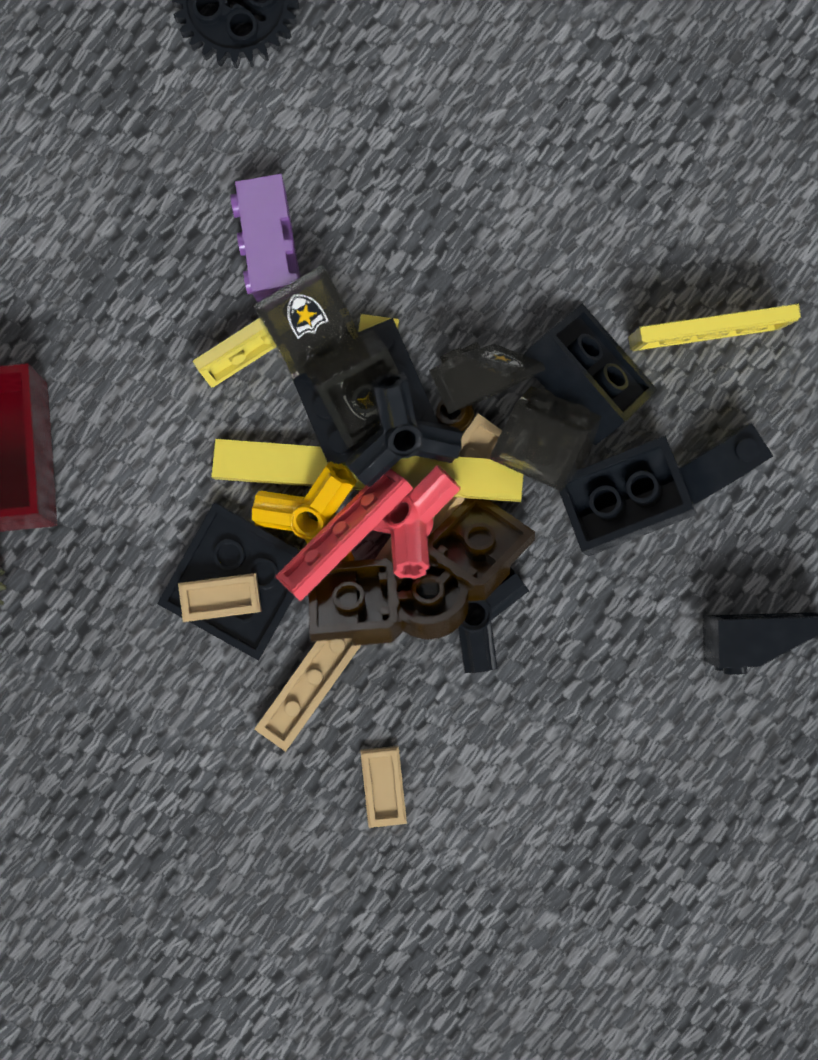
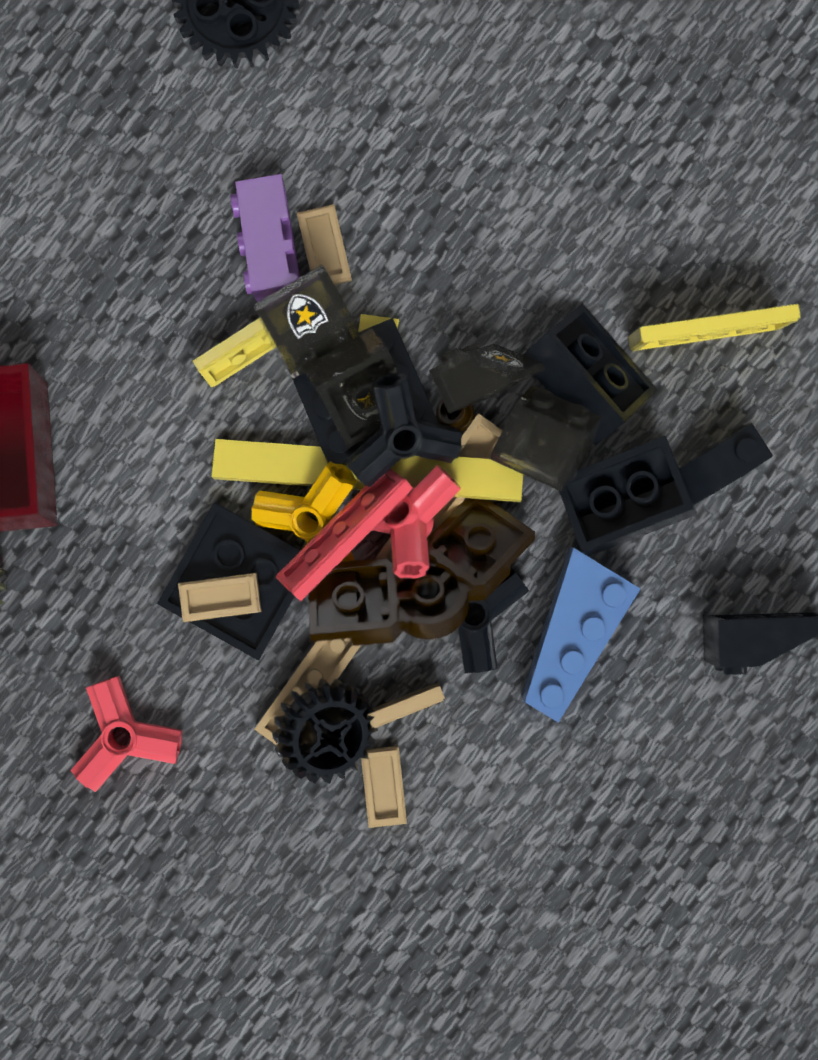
(105, 754): none -> coral piece
(324, 242): none -> tan tile
(346, 714): none -> black gear
(406, 705): none -> tan tile
(575, 632): none -> medium blue wedge

